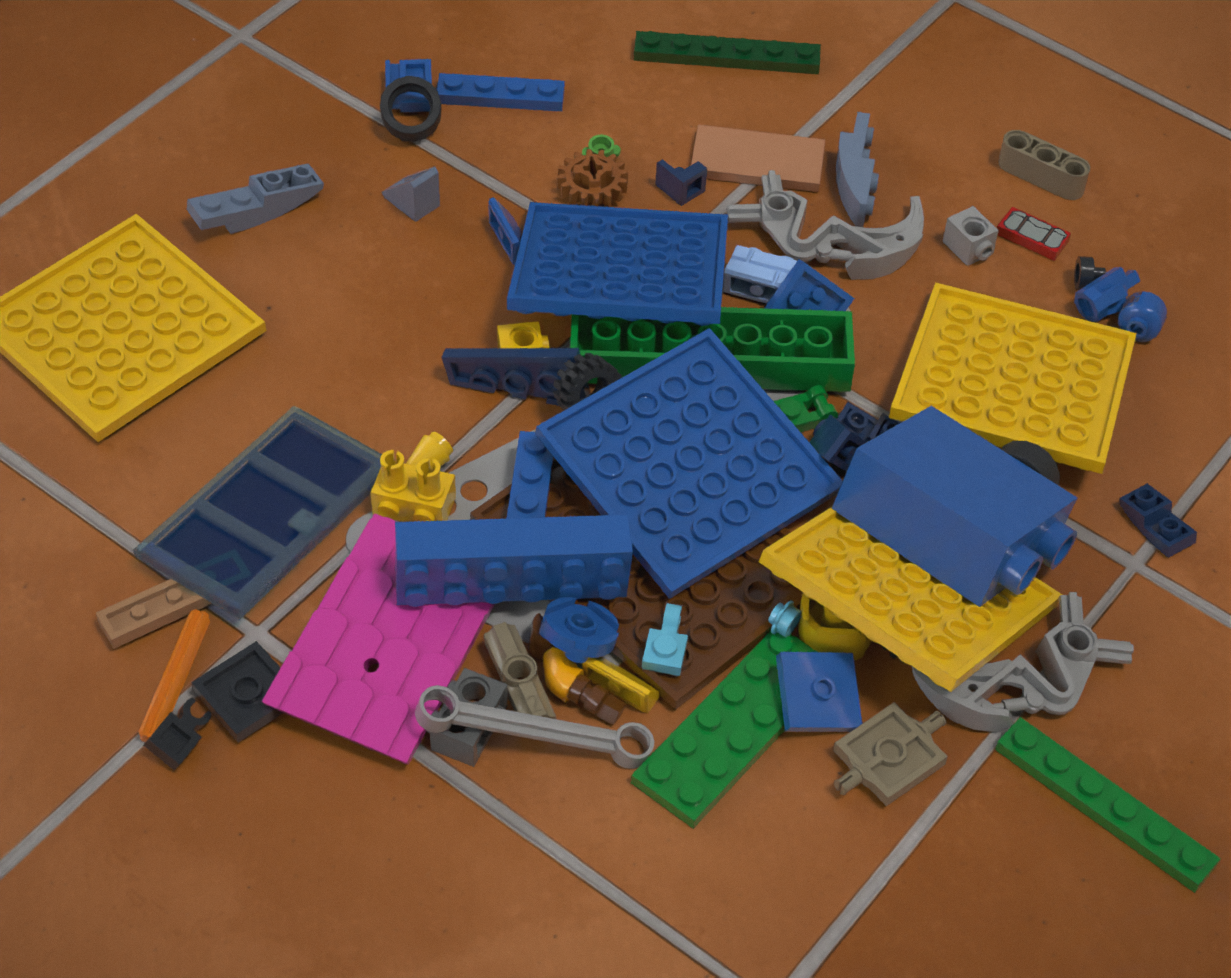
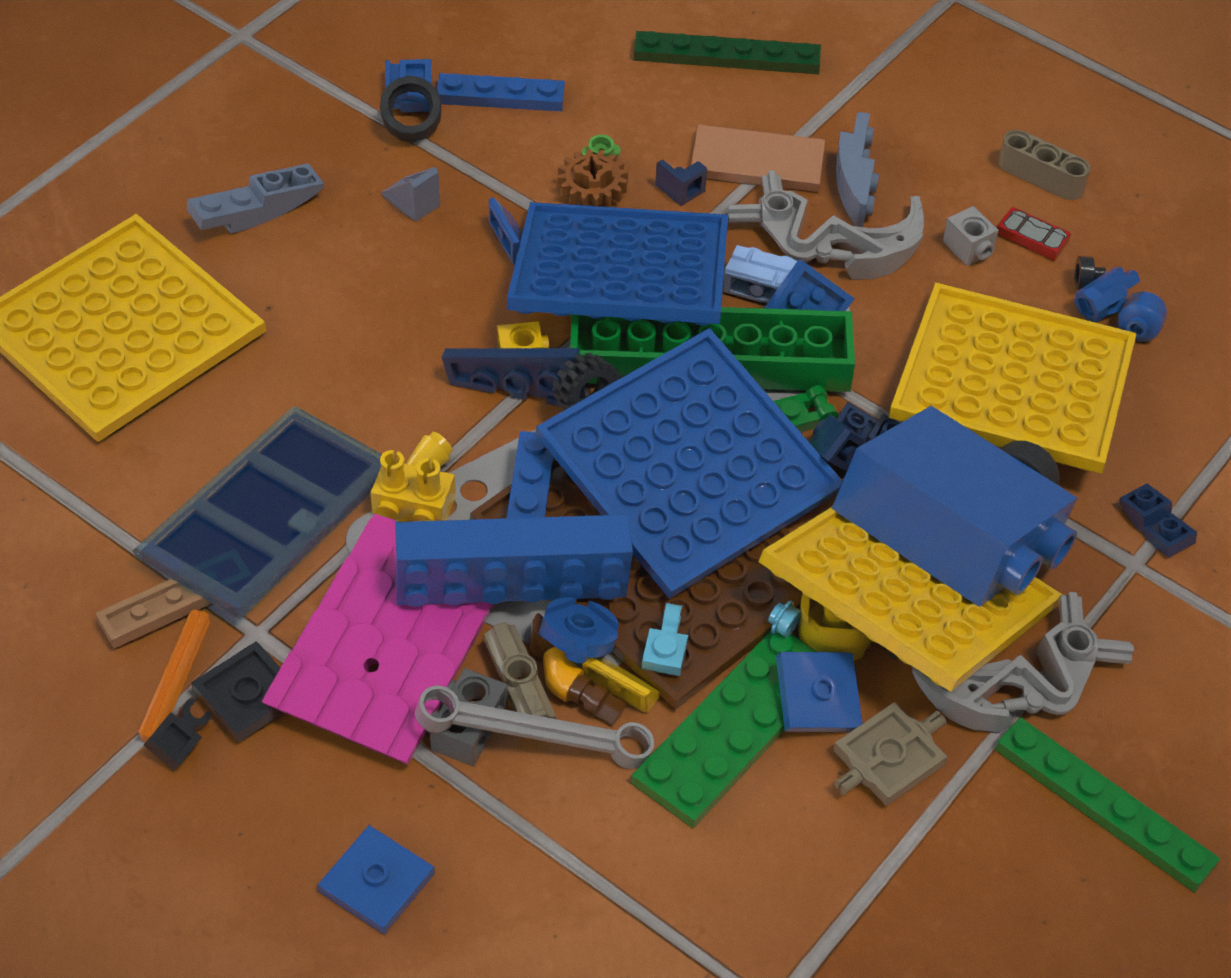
(376, 879): none -> blue plate

